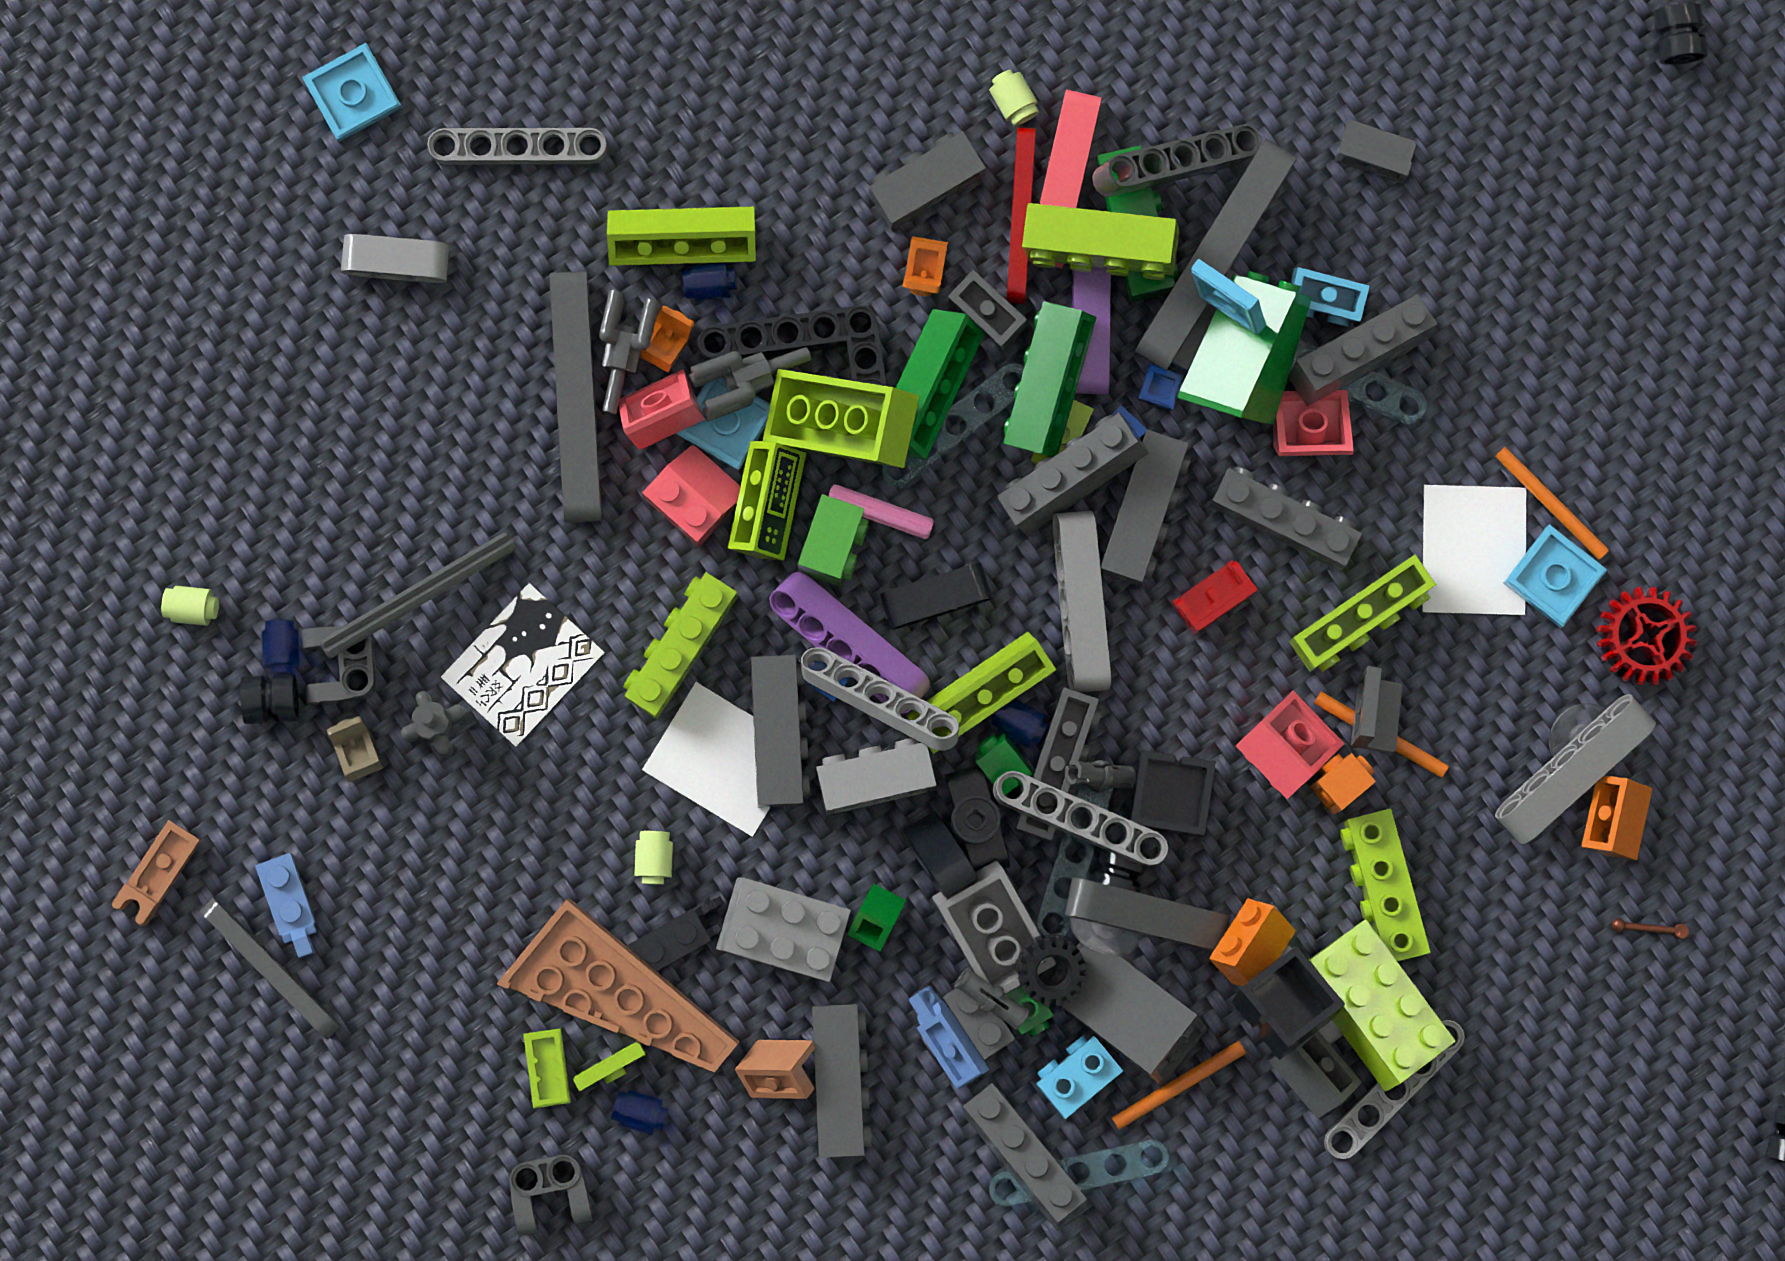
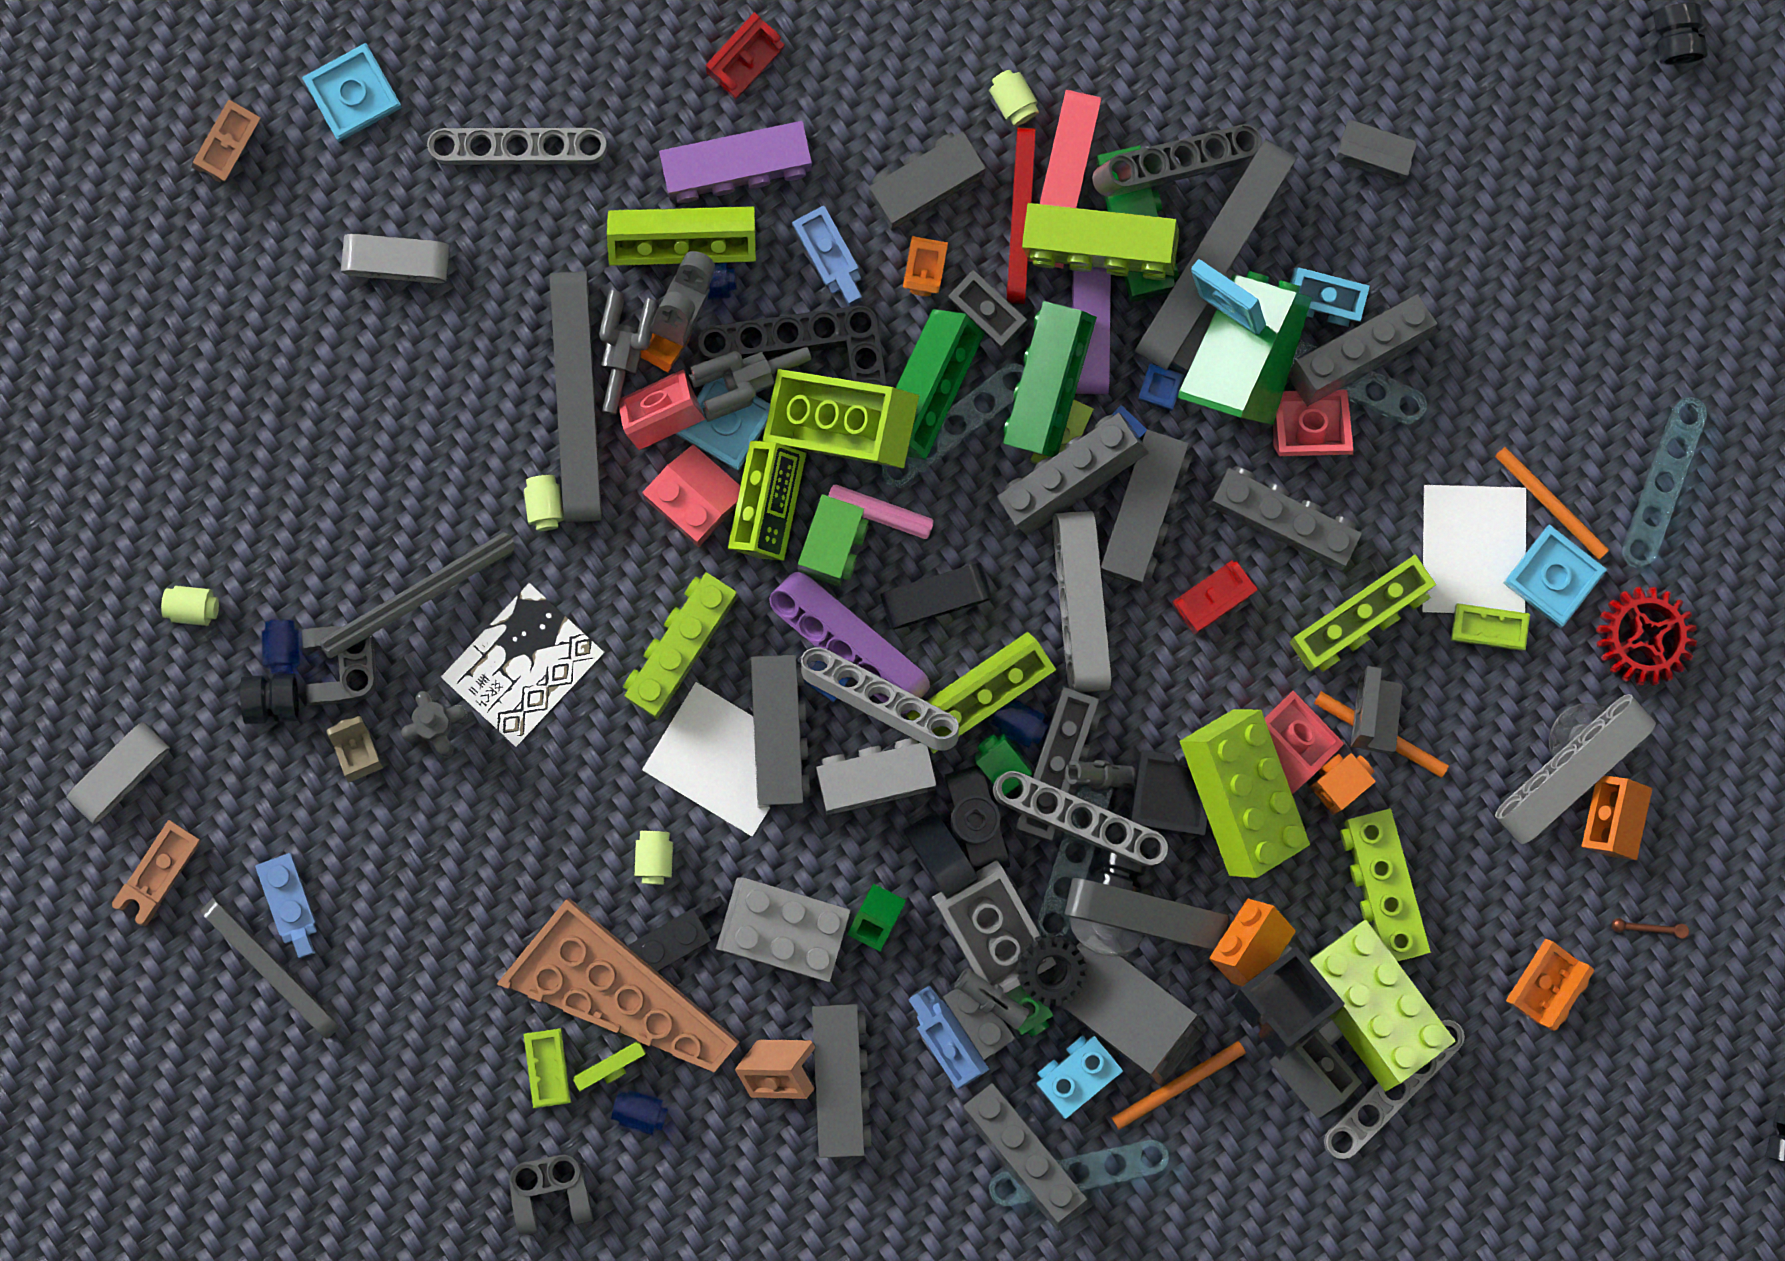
(118, 773): none -> light grey beam
(225, 141): none -> nougat hinge
(543, 502): none -> yellowish green brick
(684, 298): none -> dark grey piece
(736, 161): none -> medium lavender brick
(745, 56): none -> red hinge
(829, 254): none -> medium blue hinge
(1245, 793): none -> lime brick
(1490, 627): none -> lime plate
(1550, 985): none -> orange bracket
(1664, 464): none -> clear light blue beam

